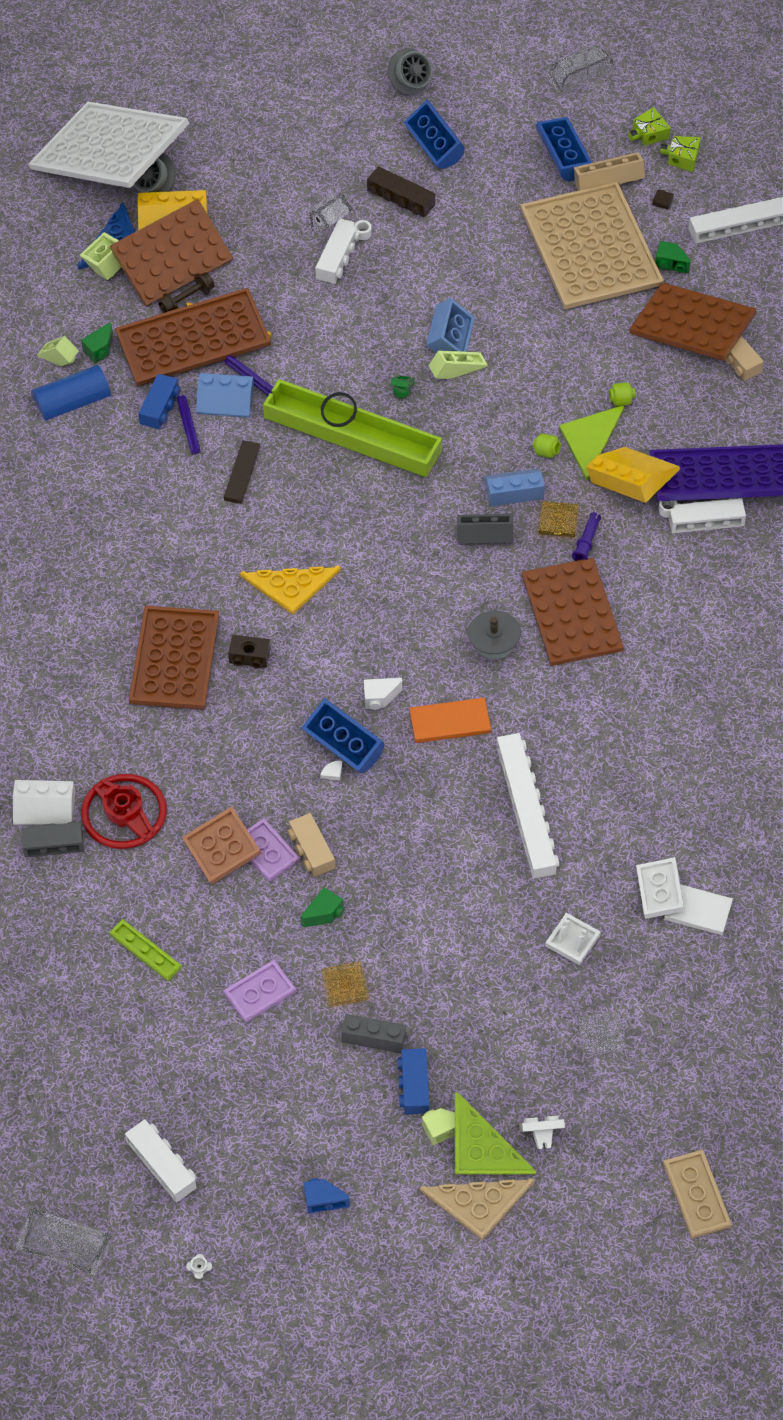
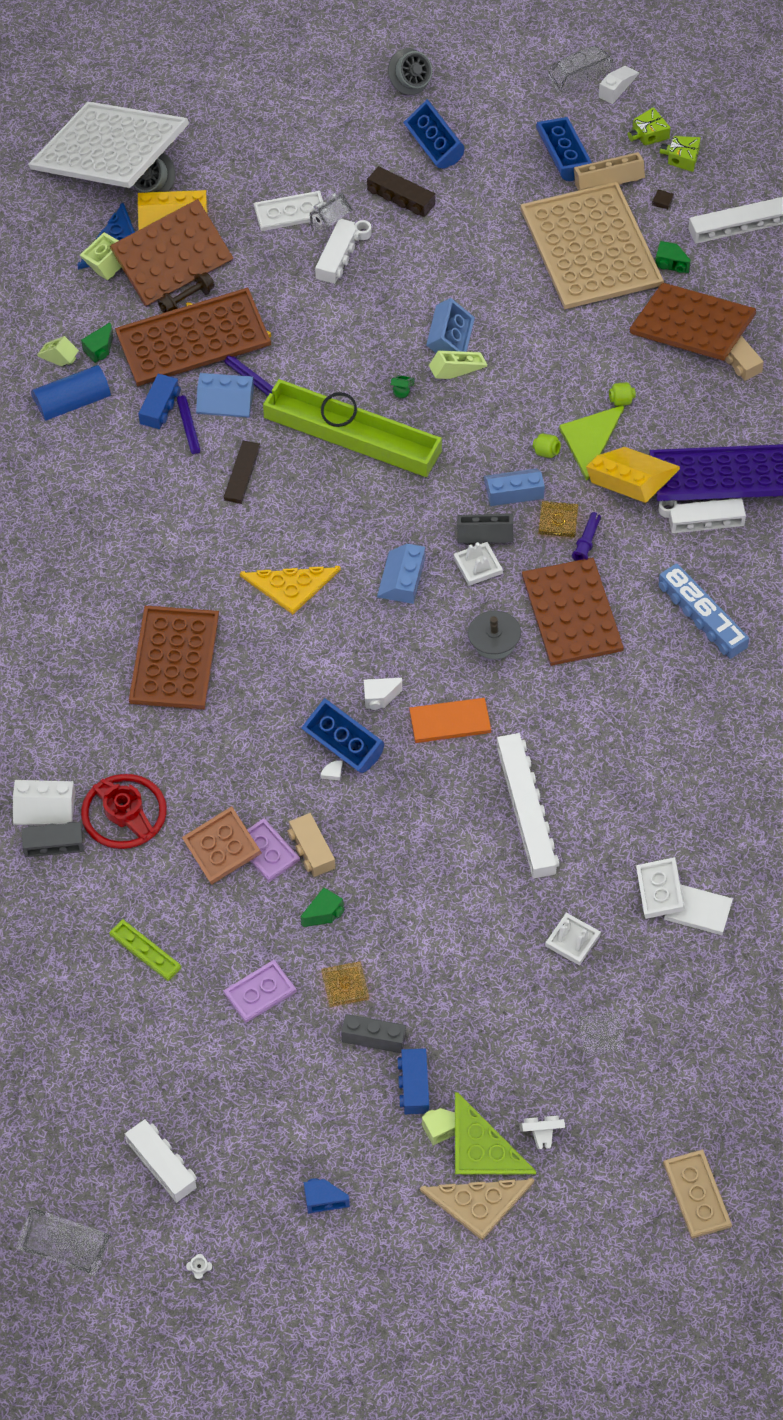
(242, 645): dark brown brick -> none
(286, 210): none -> white tile
(402, 573): none -> medium blue slope
(478, 563): none -> white plate
(616, 83): none -> white slope
(703, 611): none -> medium blue brick

